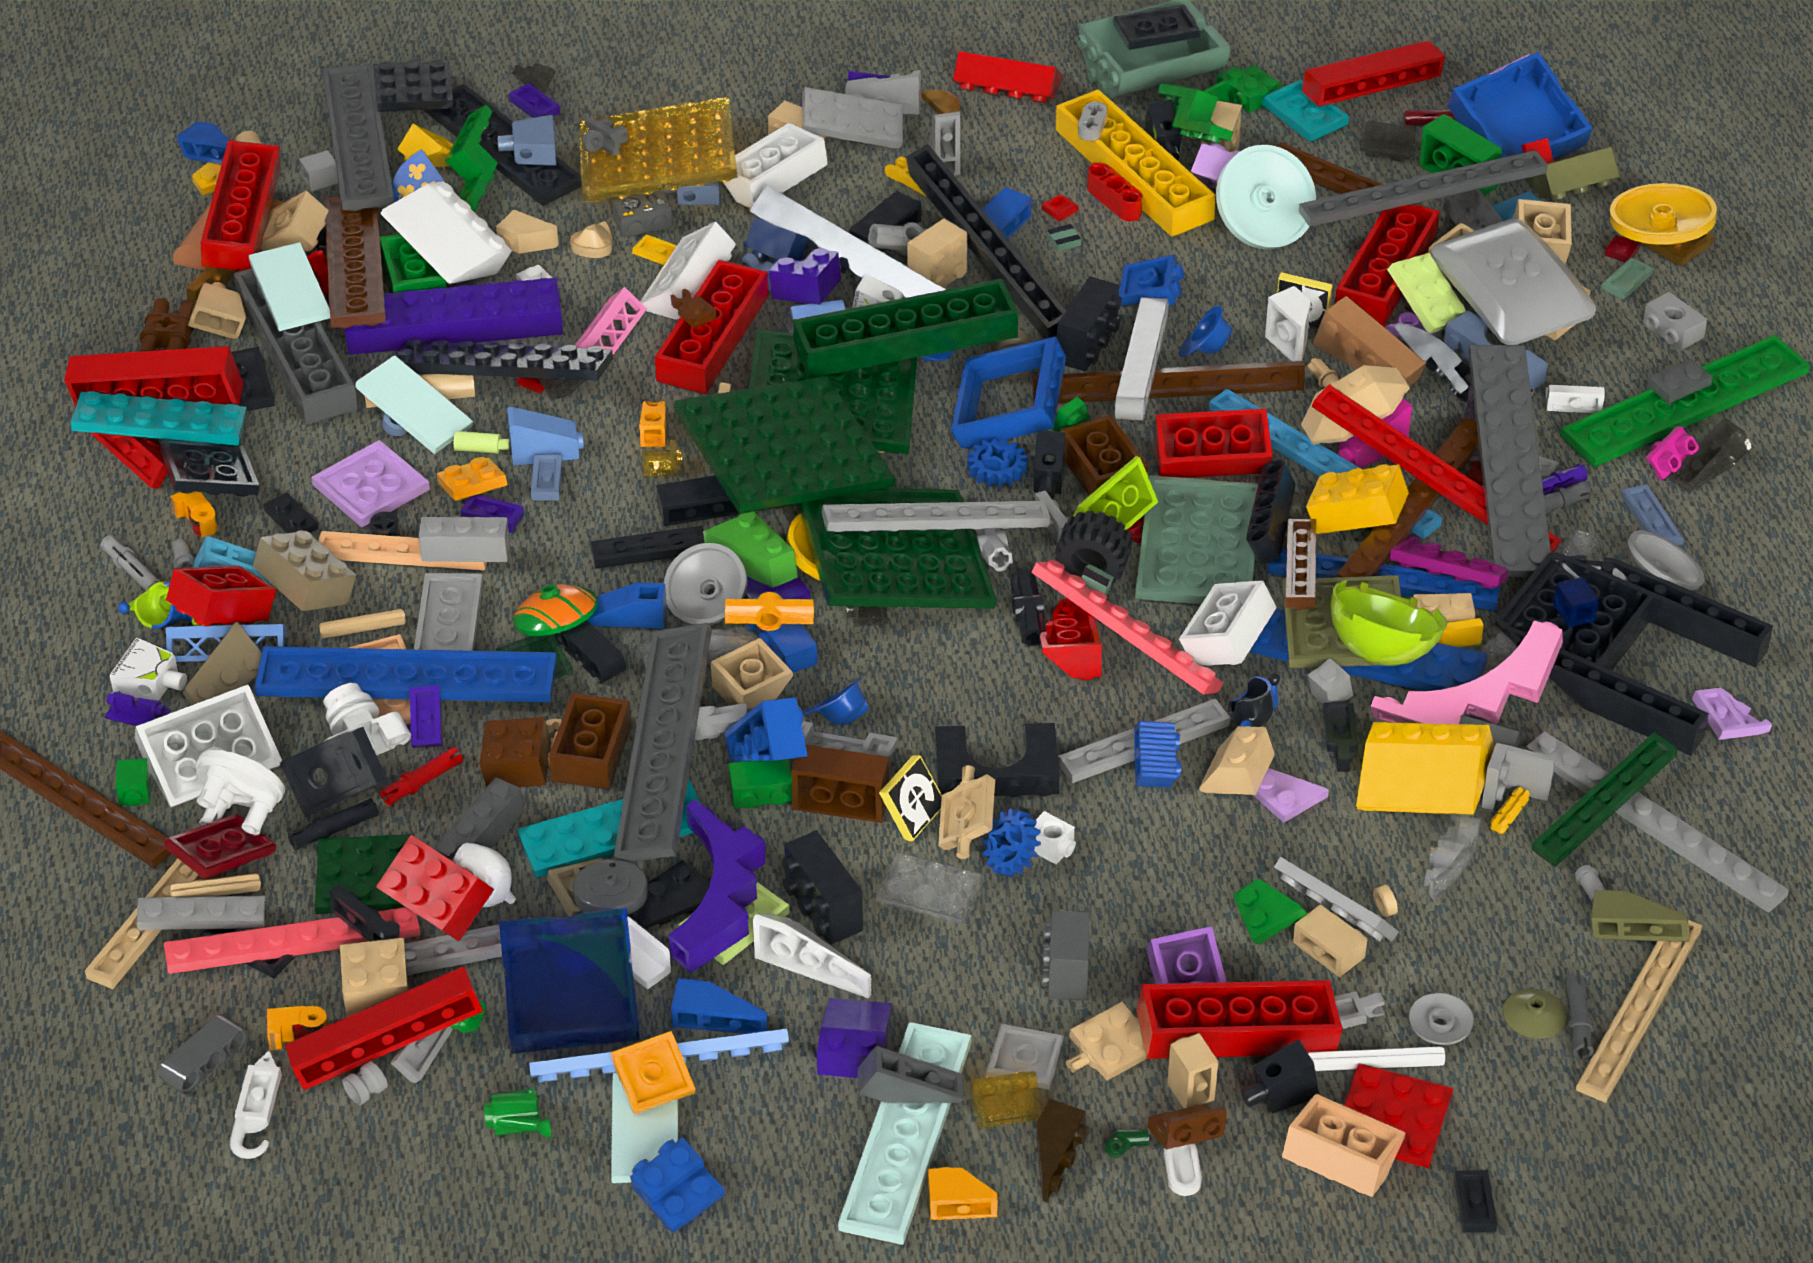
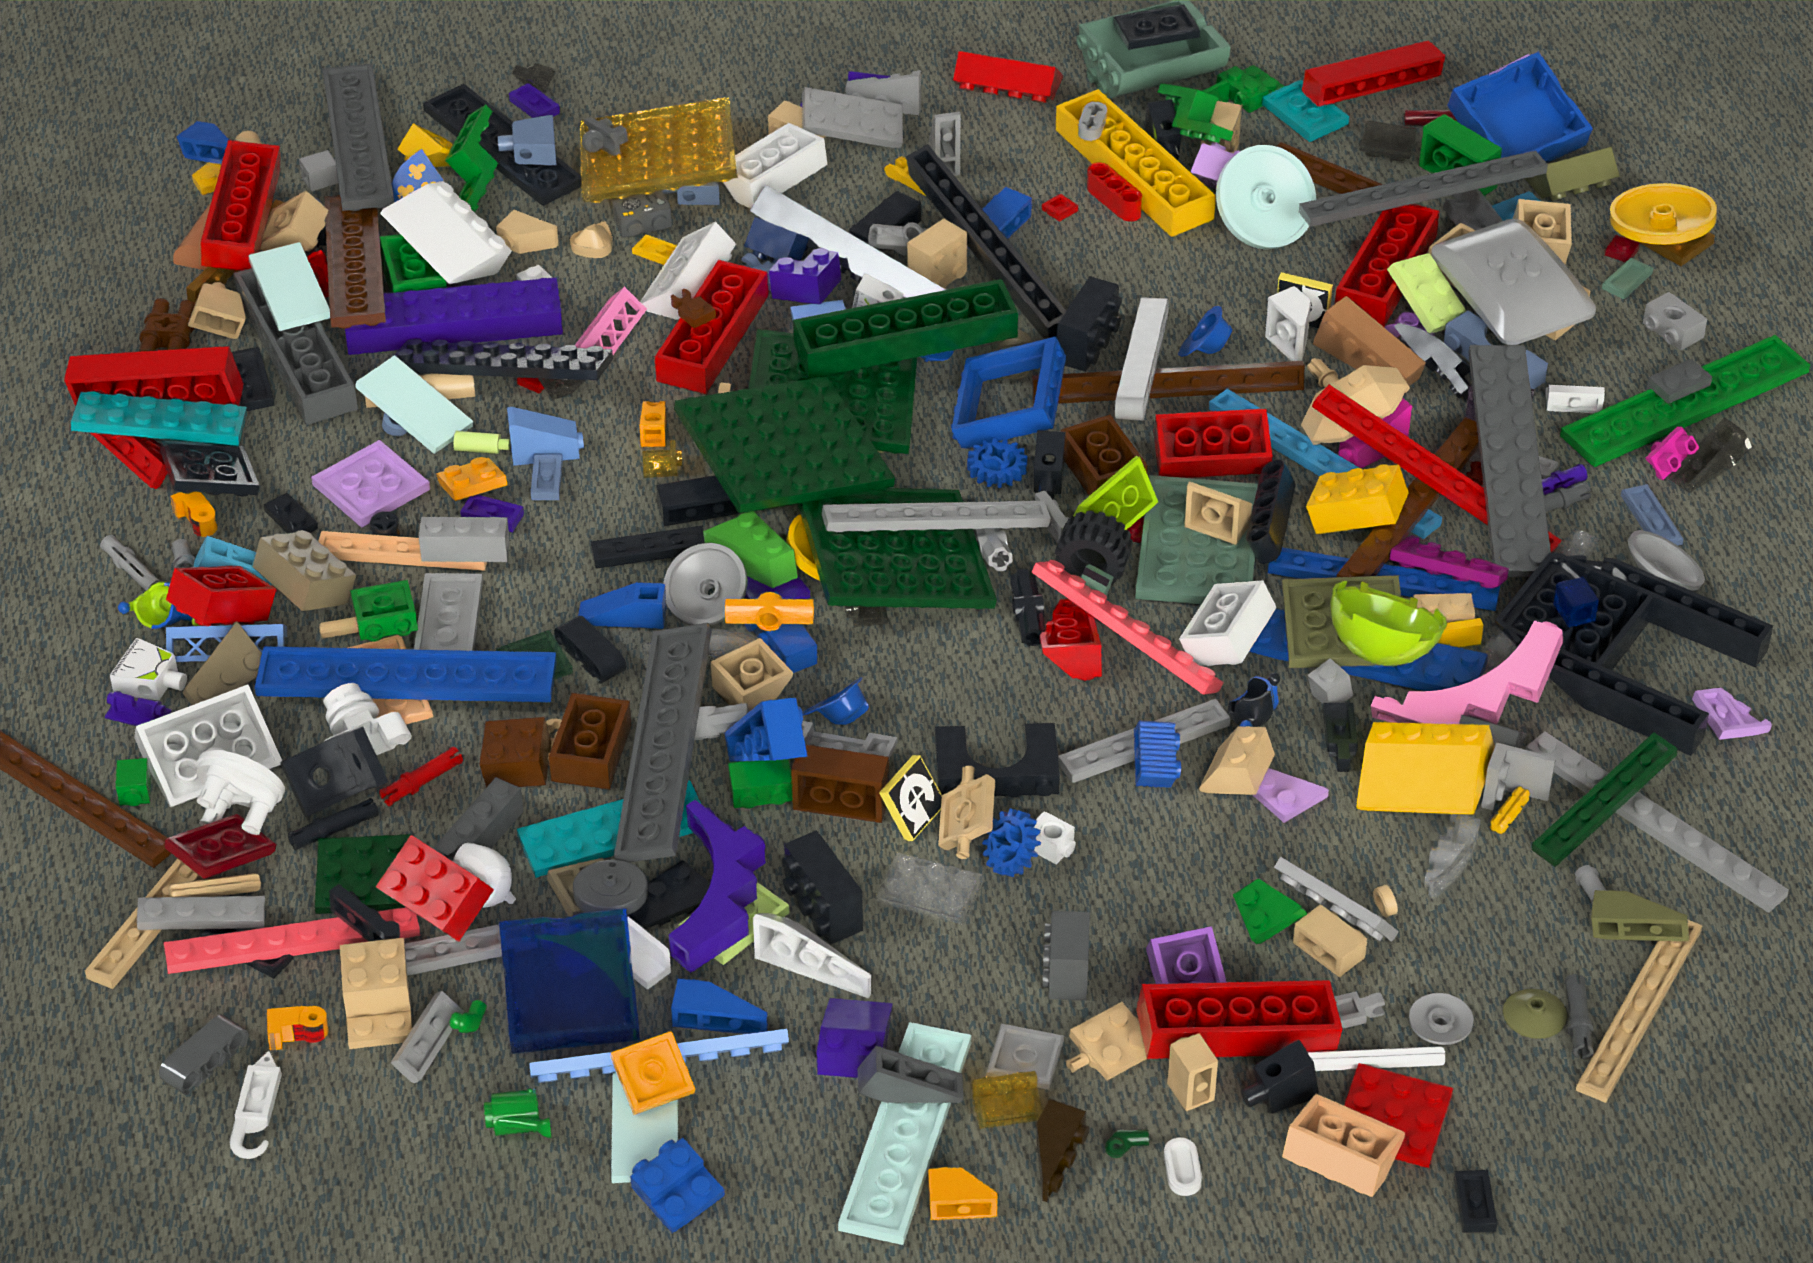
(364, 1083): light grey wheel -> none
(383, 1028): red brick -> none
(384, 610): none -> green plate
(413, 86): black plate -> none
(426, 716): dark purple plate -> none
(554, 610): dish -> none
(941, 101): pearl gold tile -> none
(1064, 237): sand green tile -> none
(1071, 414): green wing -> none
(1151, 279): blue plate -> none
(1188, 1125): reddish brown bracket -> none
(1216, 513): none -> tan slope
(1301, 564): plate -> none
(1542, 147): red tile -> none

